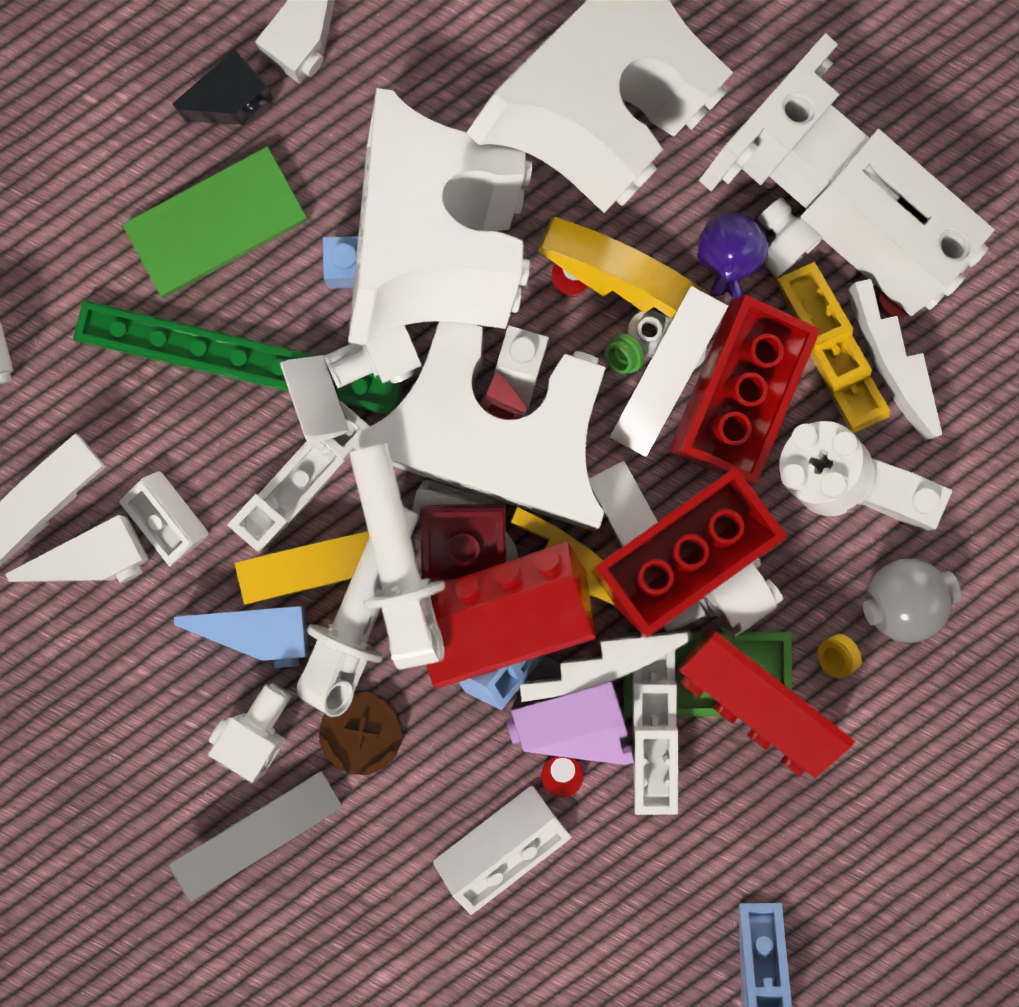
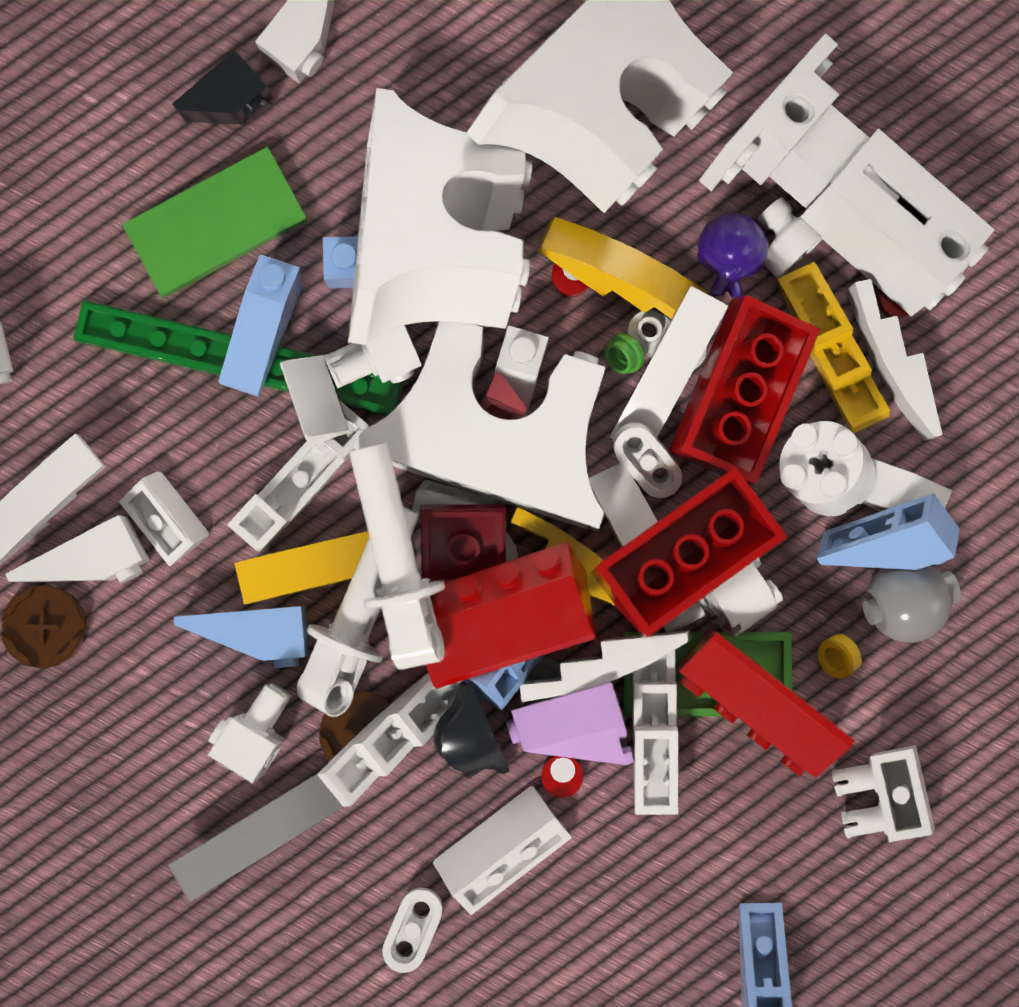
(43, 626): none -> reddish brown tile
(261, 324): none -> light blue slope
(387, 740): none -> white slope
(413, 929): none -> white plate
(466, 737): none -> black hat
(645, 459): none -> white plate
(895, 538): none -> light blue slope
(902, 795): none -> white brick

